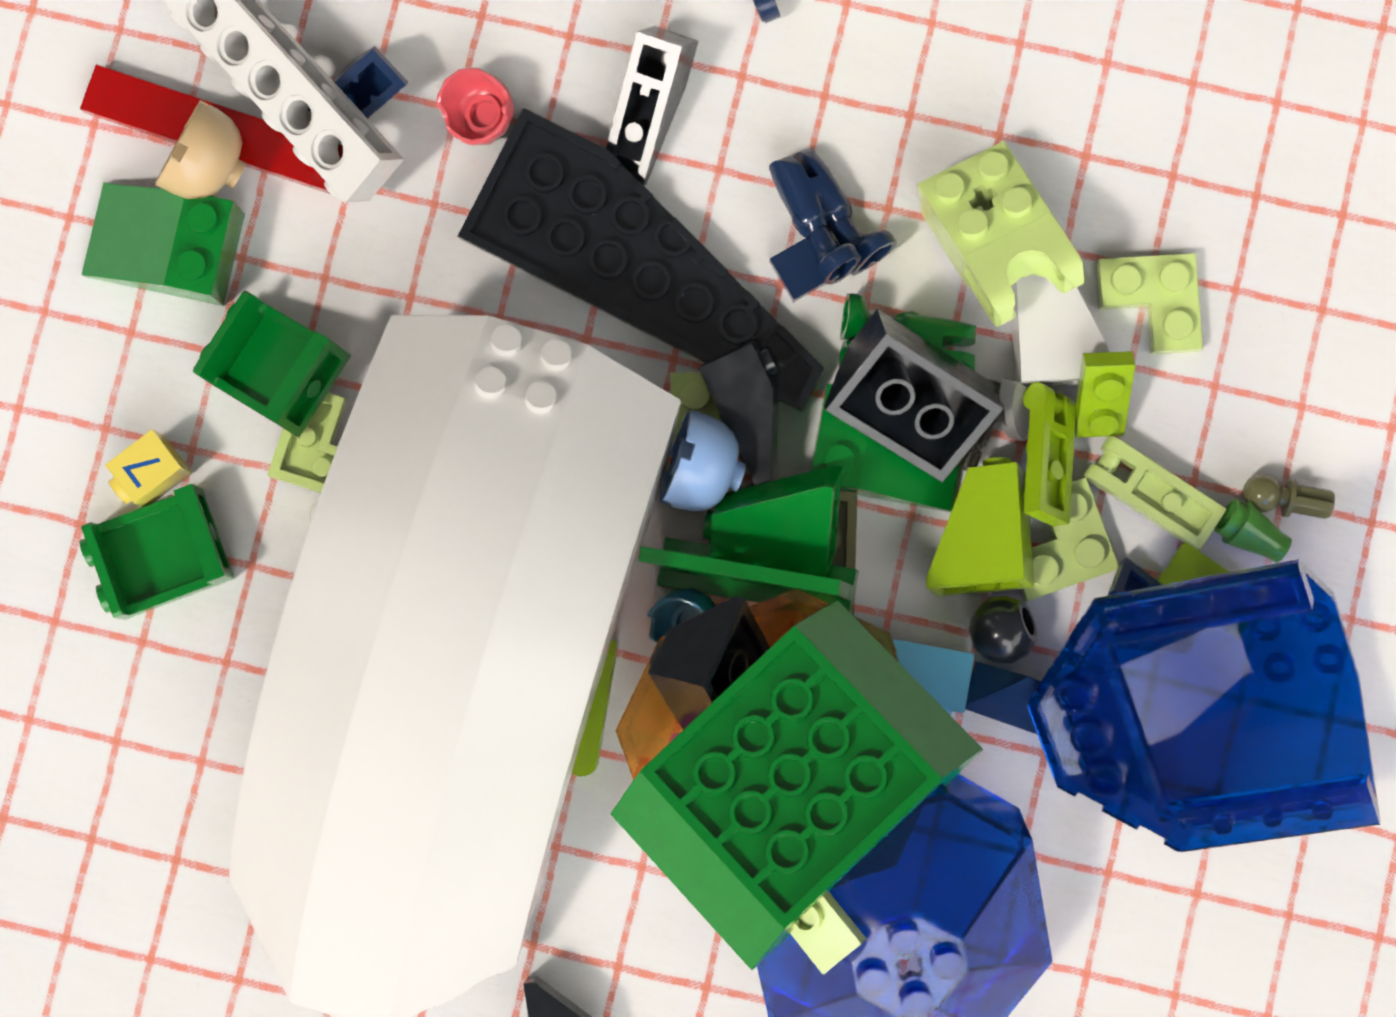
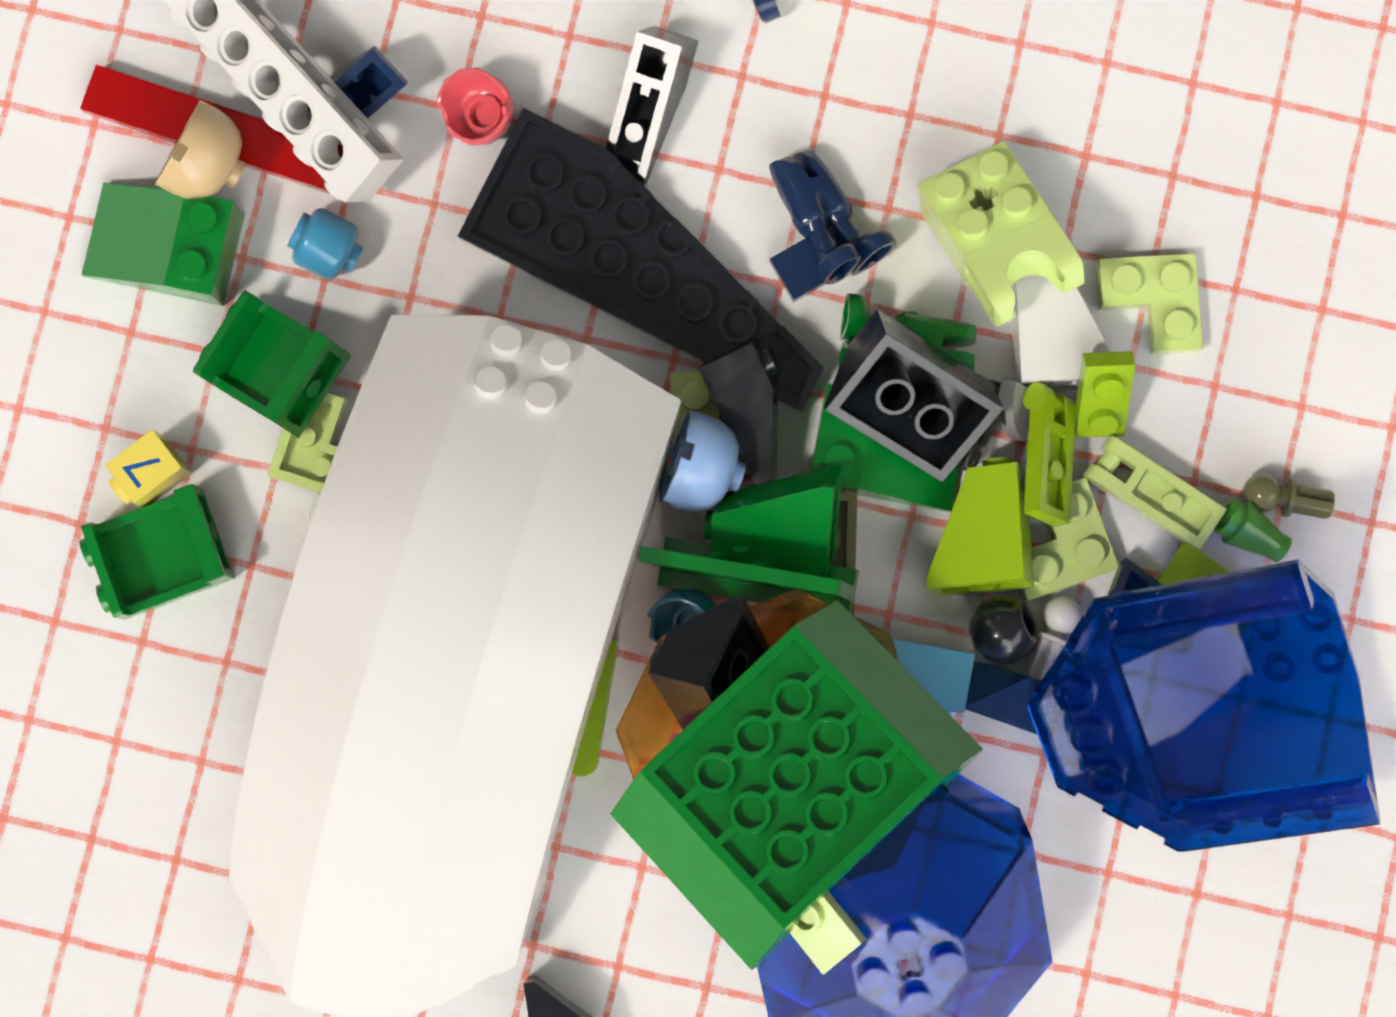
(325, 244): none -> dark azure head
(1060, 618): none -> white axle

